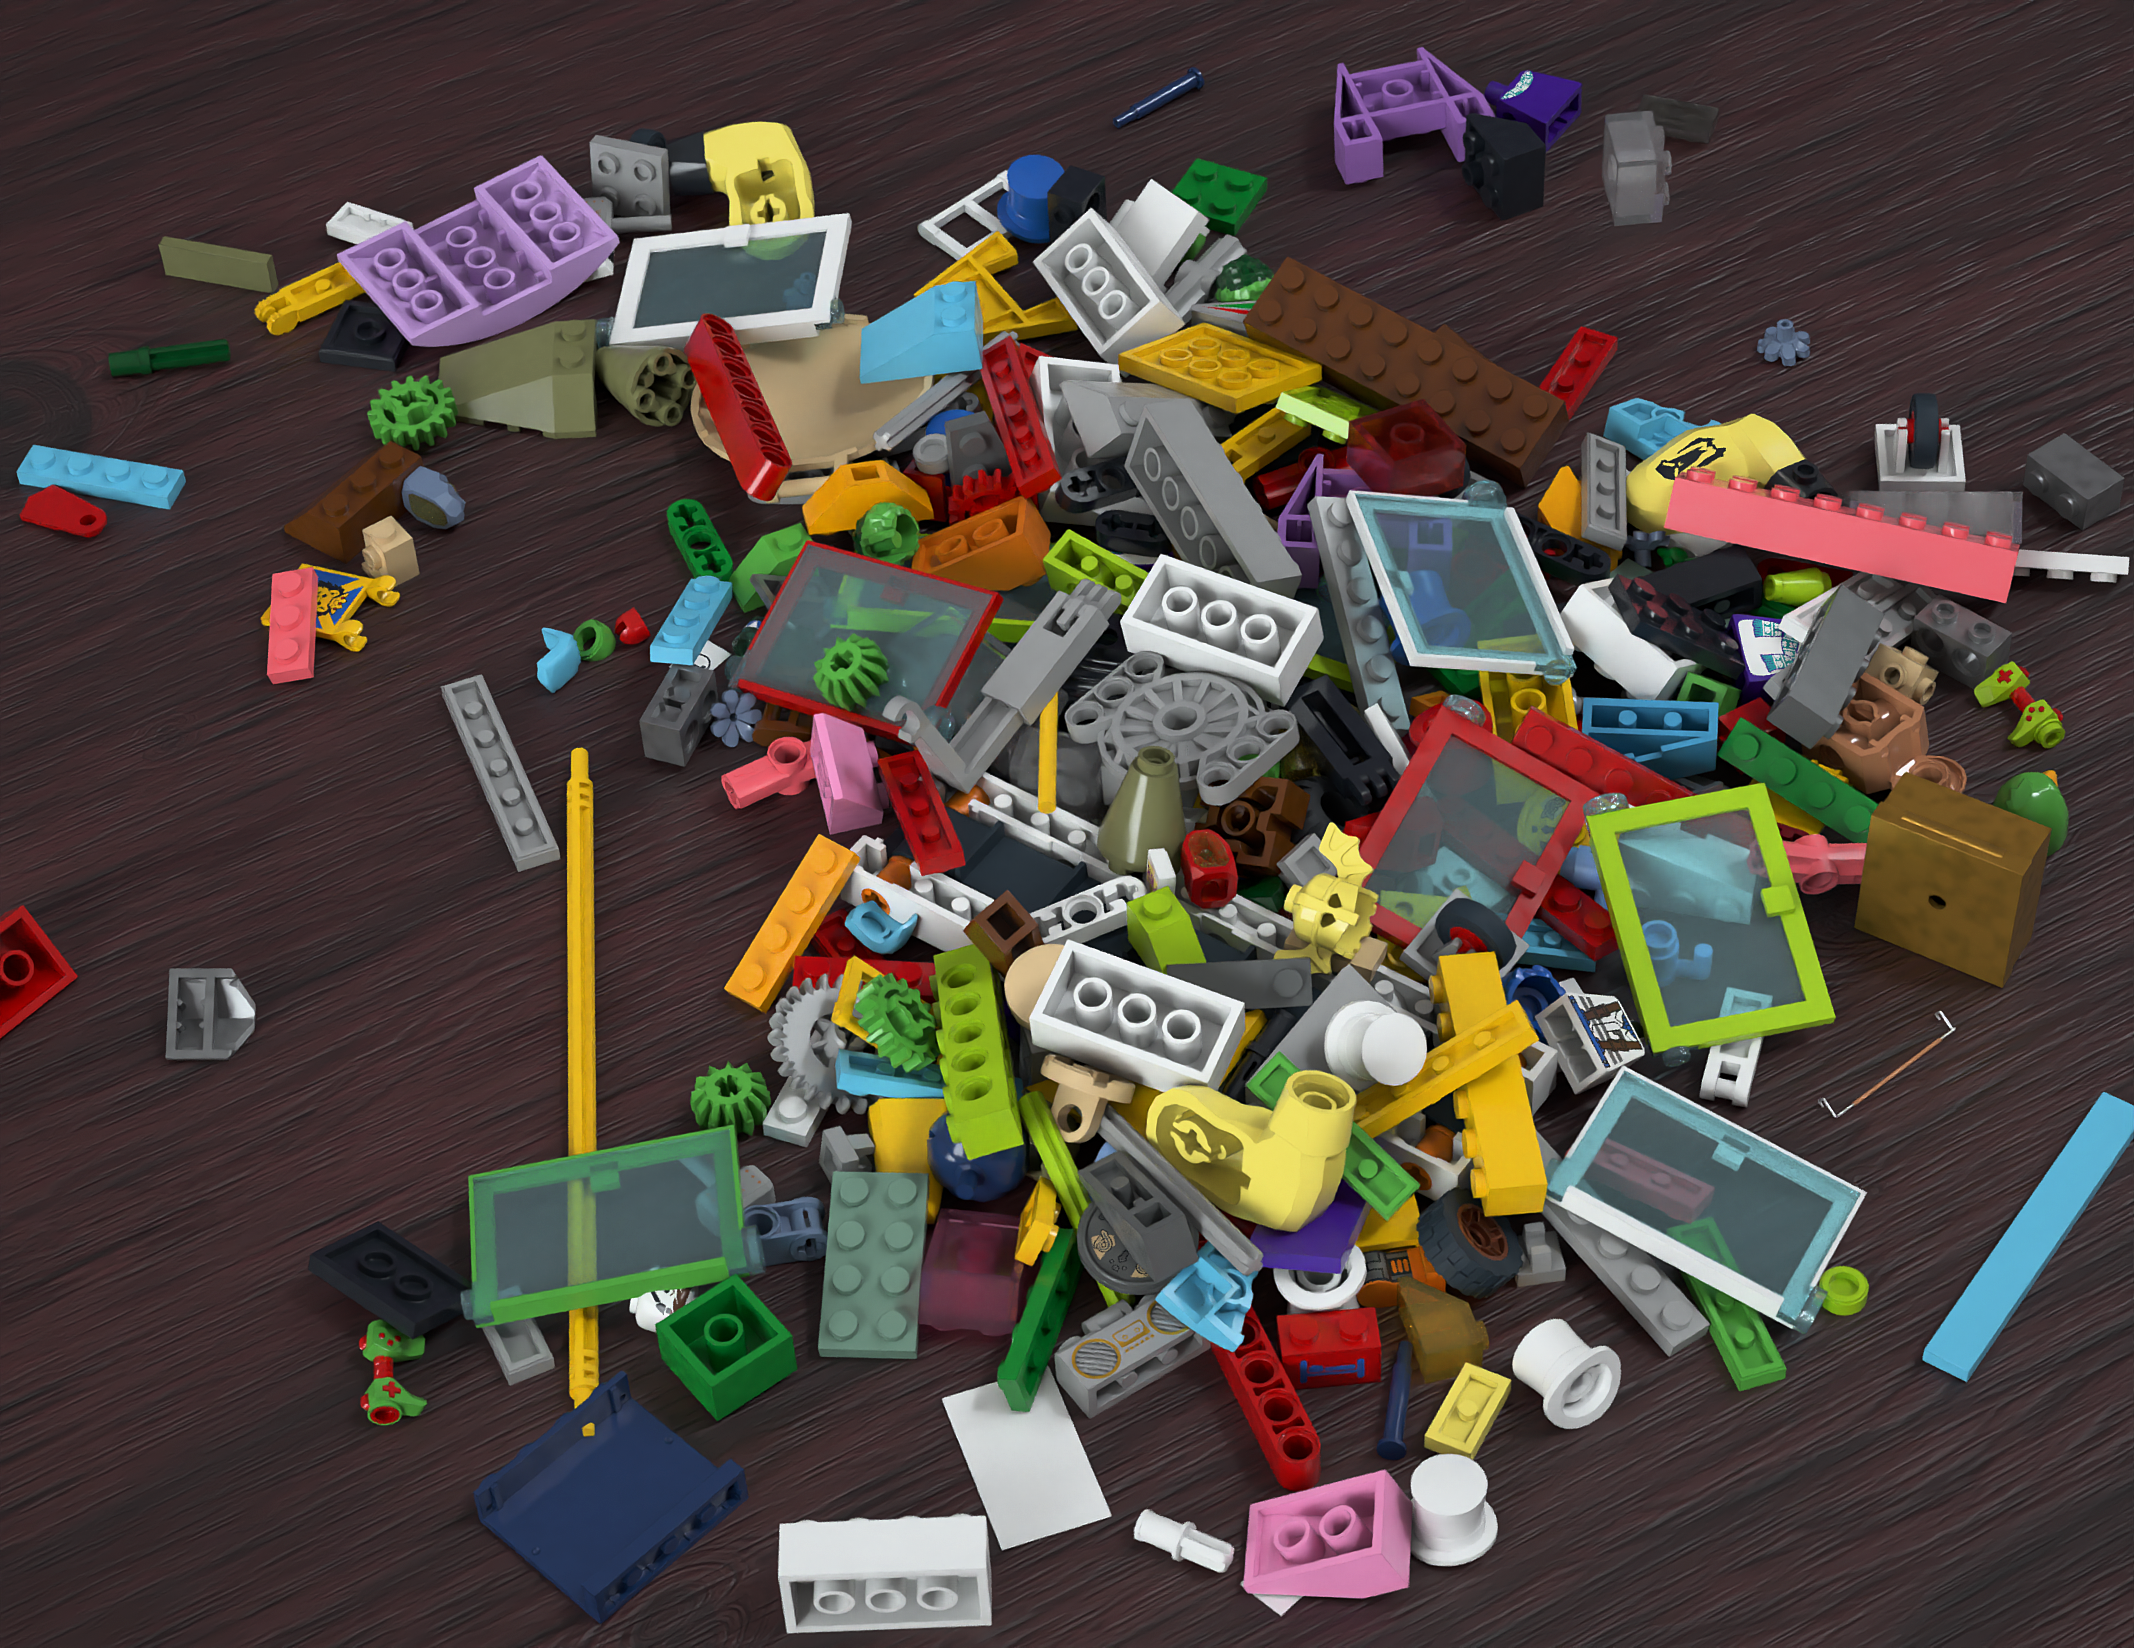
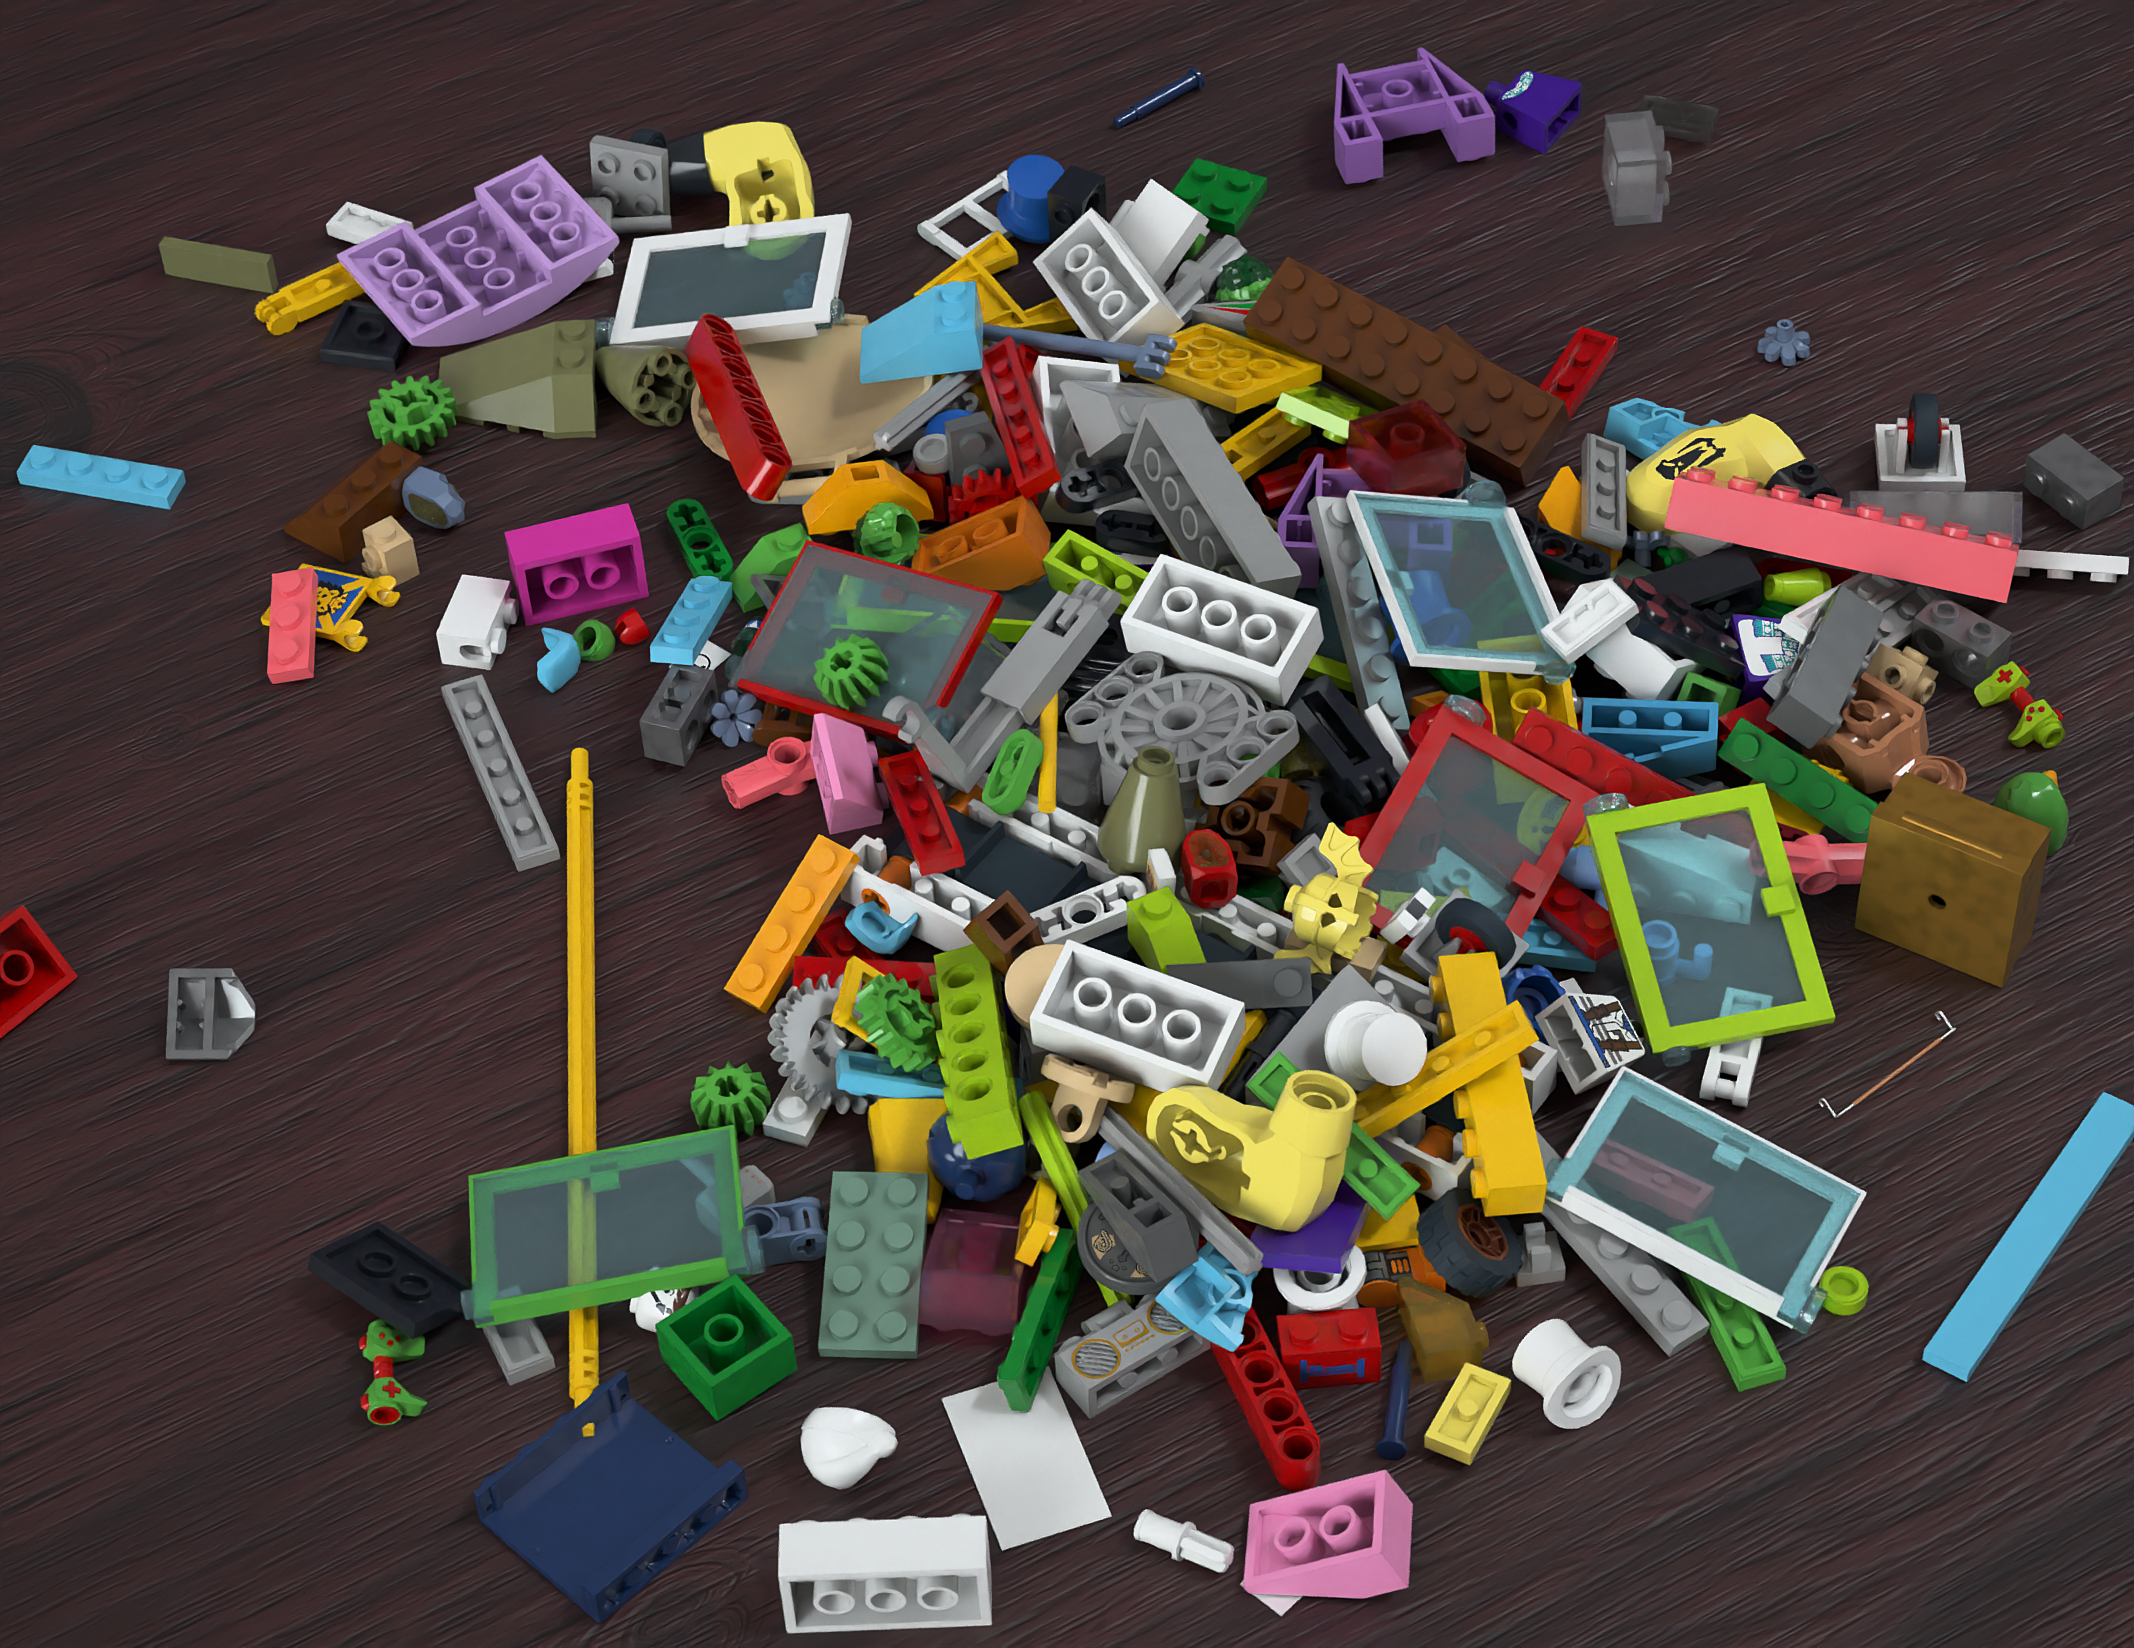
(64, 512): red piece -> none
(148, 359): dark green axle -> none
(477, 622): none -> white brick
(577, 564): none -> dark pink brick
(844, 1152): light grey tile -> none
(844, 1444): none -> white piece
(1013, 772): none -> bright green plate
(1148, 359): none -> sand blue hinge
(1409, 917): none -> white plate
(1450, 1511): white piece -> none
(1504, 164): black slope -> none
(1589, 621): none -> white plate

